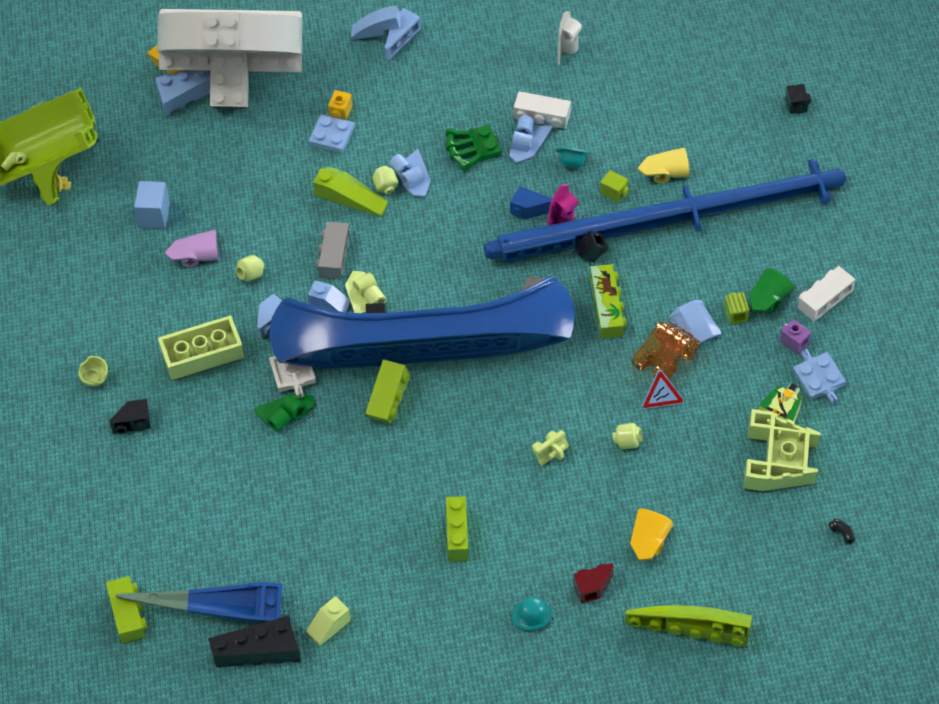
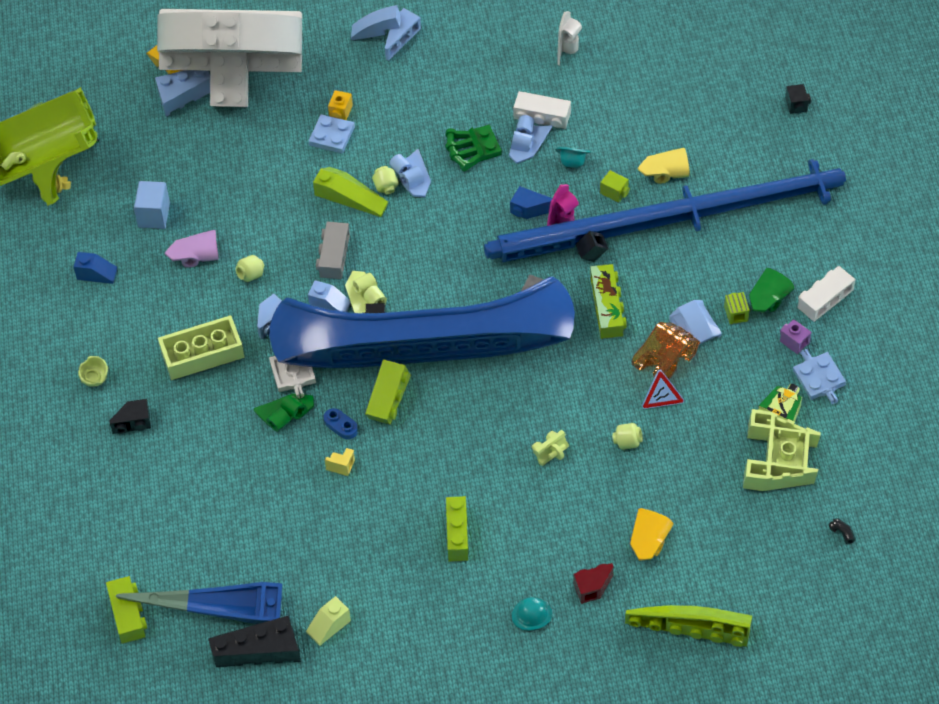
(94, 268): none -> blue slope
(339, 423): none -> blue plate
(340, 463): none -> light yellow panel

